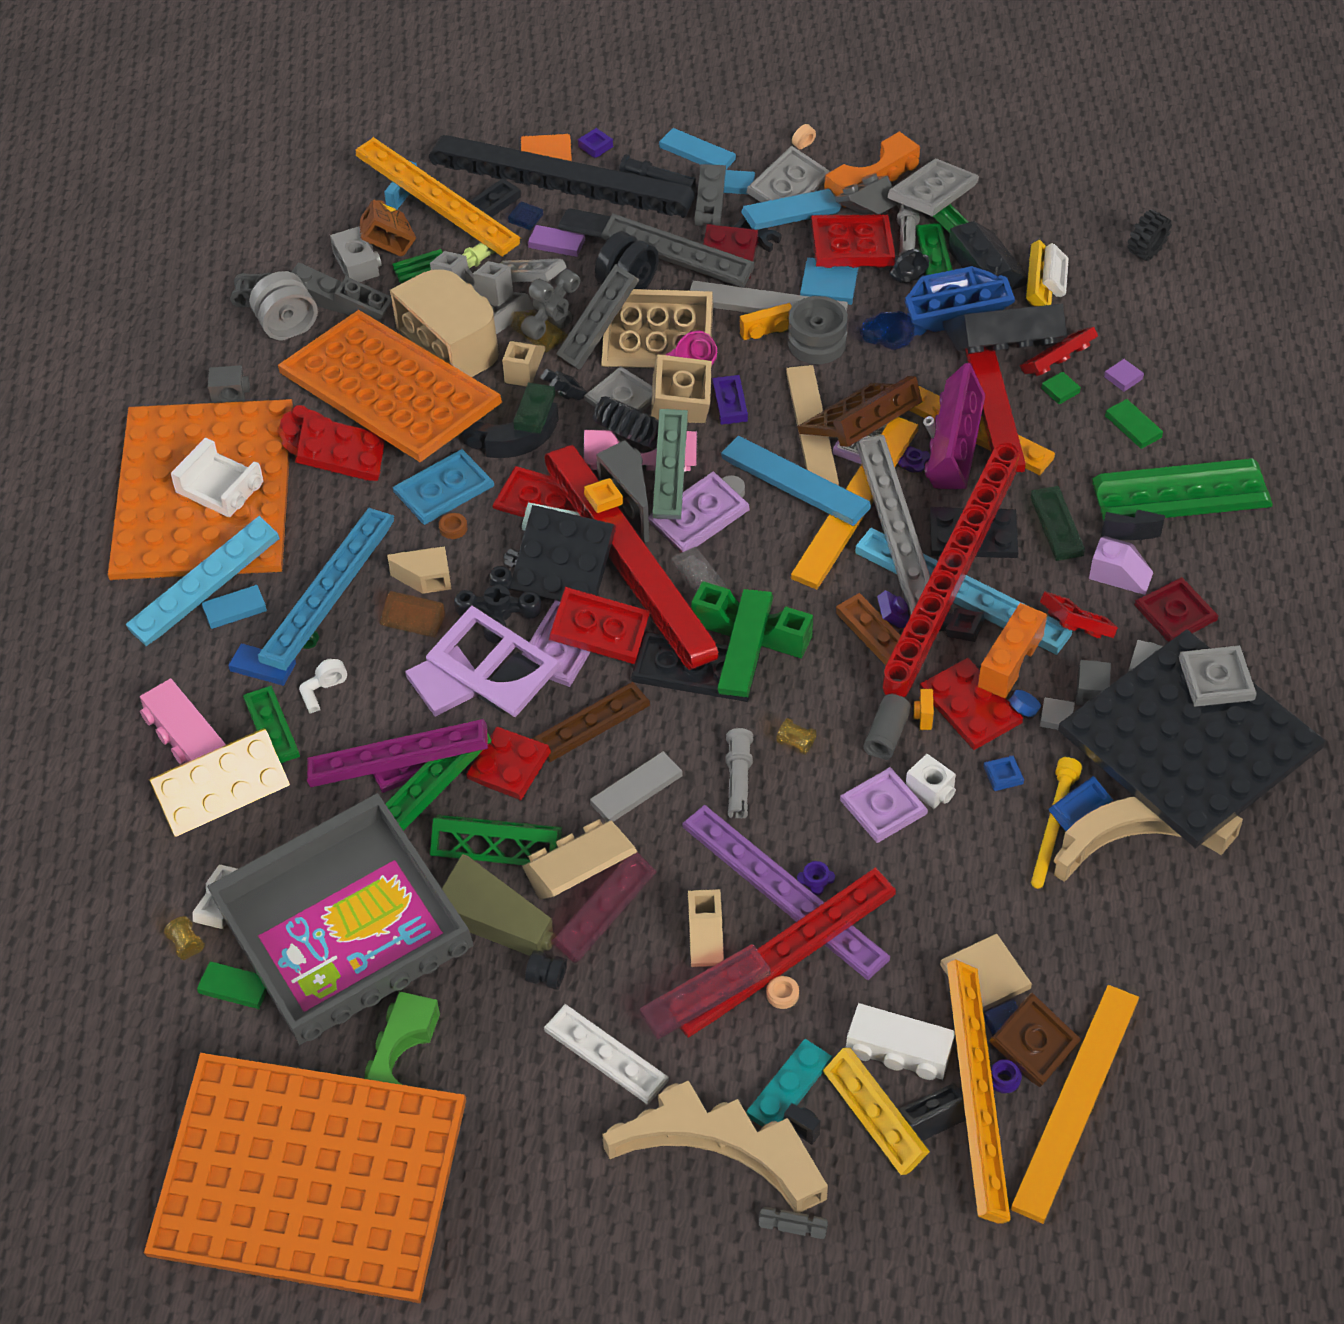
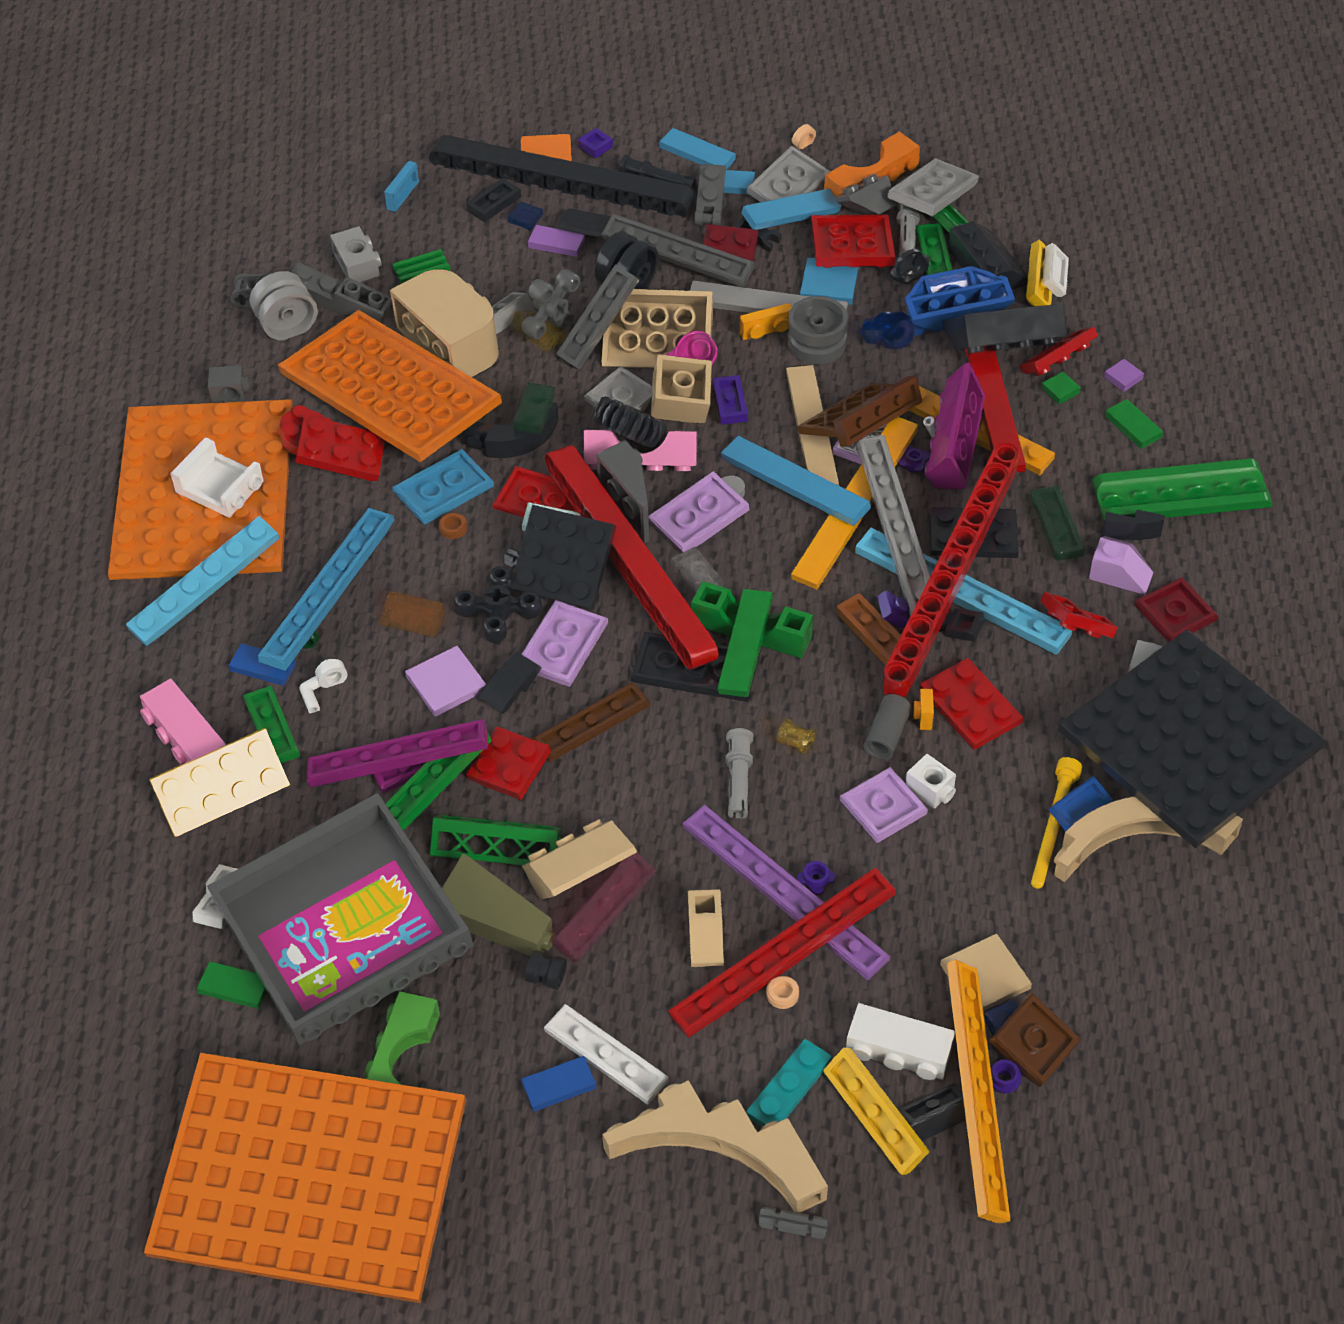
(183, 937): clear yellow bush -> none
(234, 606): dark azure tile -> none
(386, 228): dark orange torso -> none
(421, 569): tan slope -> none
(438, 196): light orange tile -> none
(477, 254): yellowish green axle -> none
(490, 280): light grey arch -> none
(507, 695): lavender window -> none
(521, 362): tan slope -> none
(534, 269): light grey tile -> none
(558, 1083): none -> blue tile
(564, 384): black plate -> none
(599, 625): red plate -> none
(603, 495): light orange plate -> none
(636, 787): light grey tile -> none
(670, 464): sand green plate -> none
(705, 991): clear pink plate -> none
(804, 1122): black plate -> none
(1003, 773): blue tile -> none
(1017, 639): orange arch -> none
(1024, 703): blue tile -> none
(1055, 711): light grey tile -> none
(1074, 1105): light orange tile -> none
(1091, 680): dark grey brick -> none
(1149, 235): black tyre -> none
(1217, 676): light grey tile -> none

